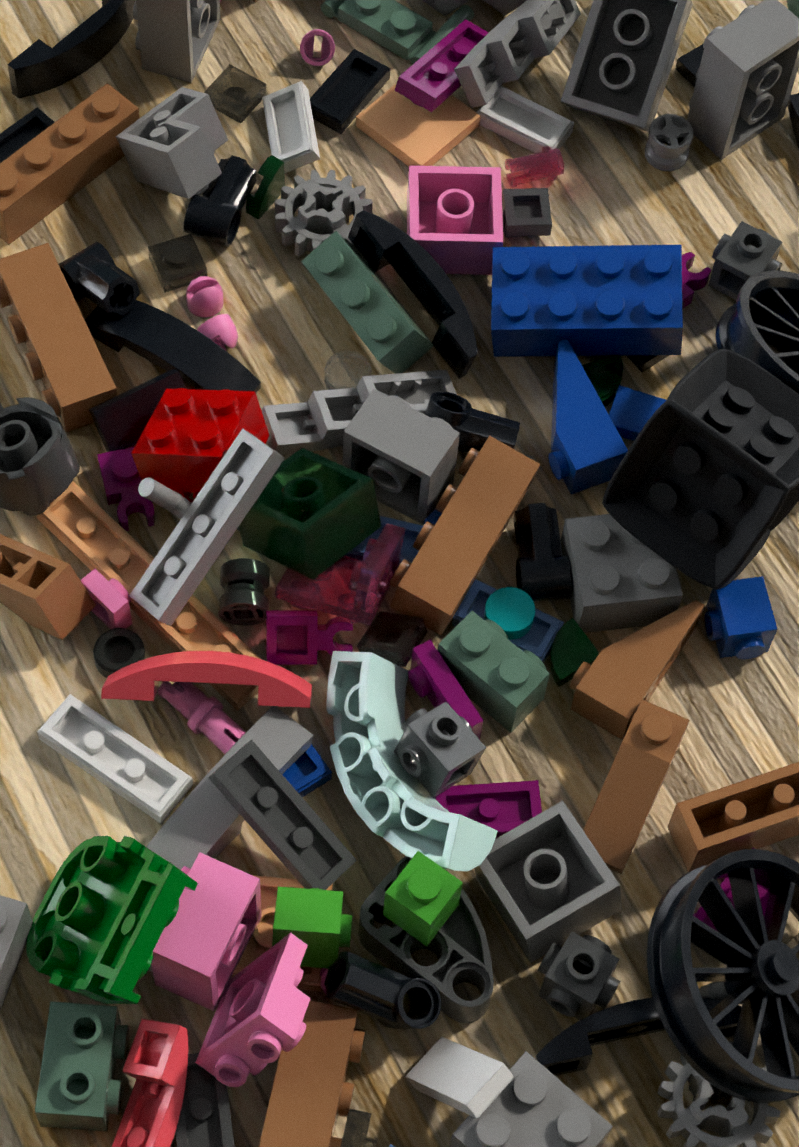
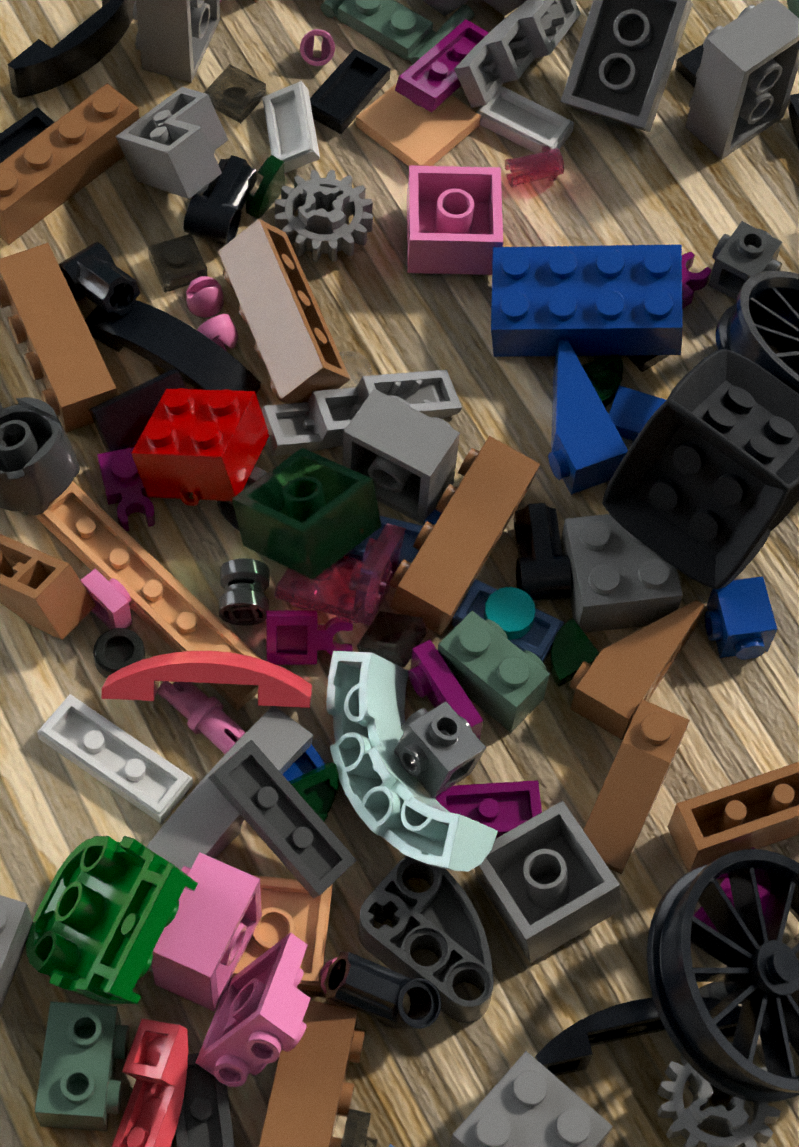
(203, 524): light grey plate -> none
(282, 313): none -> medium nougat brick
(315, 919): bright green brick -> none
(318, 788): none -> dark green tile
(367, 303): sand green brick -> none
(385, 245): black slope -> none
(422, 898): bright green brick -> none
(460, 1077): white tile -> none
(471, 423): black piece -> none
(526, 212): dark grey plate -> none
(577, 993): dark grey brick -> none
(678, 136): light grey wheel -> none

